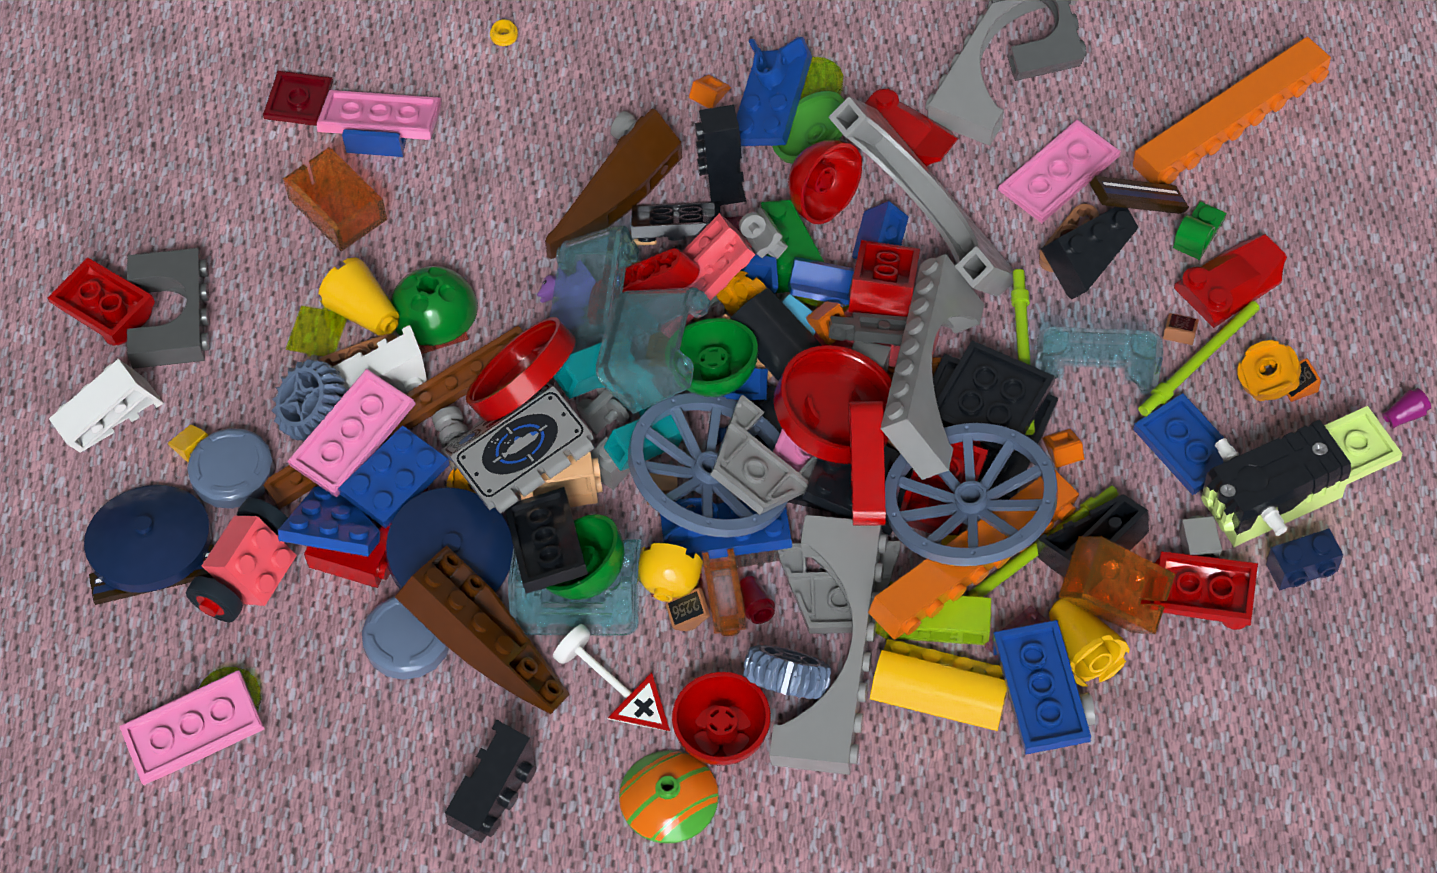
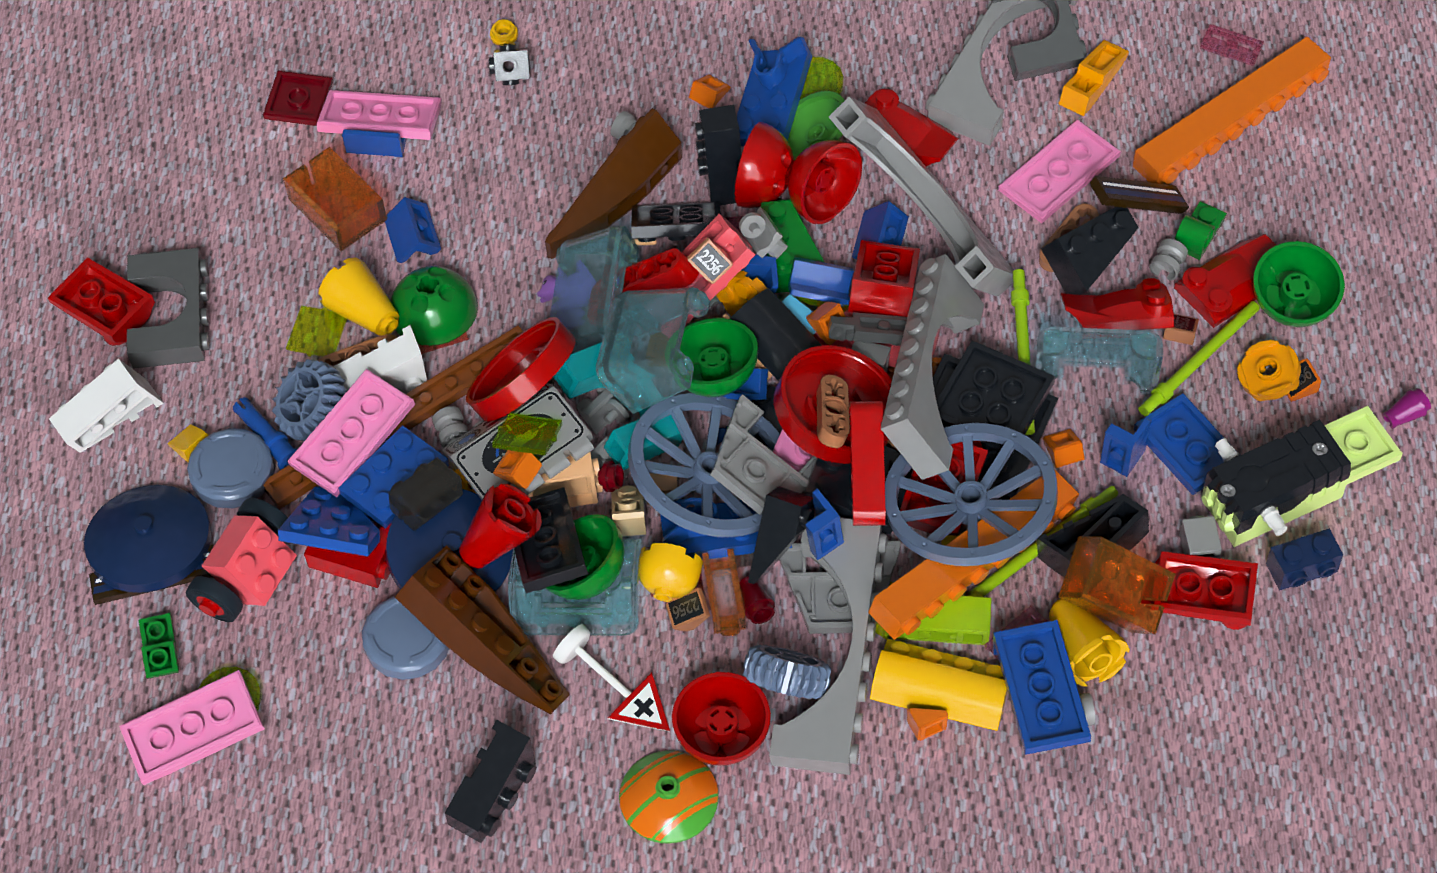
(159, 646): none -> green slope
(276, 440): none -> blue pin
(411, 229): none -> blue panel
(425, 493): none -> clear smoke brick
(499, 525): none -> red cone
(517, 56): none -> brick
(518, 468): none -> orange slope
(527, 434): none -> clear neon green piece
(611, 476): none -> dark red plate
(628, 511): none -> tan slope
(710, 260): none -> slope
(763, 167): none -> red piece
(780, 526): none -> black slope
(825, 418): none -> nougat beam
(825, 529): none -> blue panel
(926, 722): none -> orange slope
(1092, 77): none -> light orange slope
(1122, 449): none -> blue panel
(1128, 309): none -> red slope
(1170, 256): none -> light grey wheel
(1231, 48): none -> clear pink tile
(1299, 271): none -> green piece

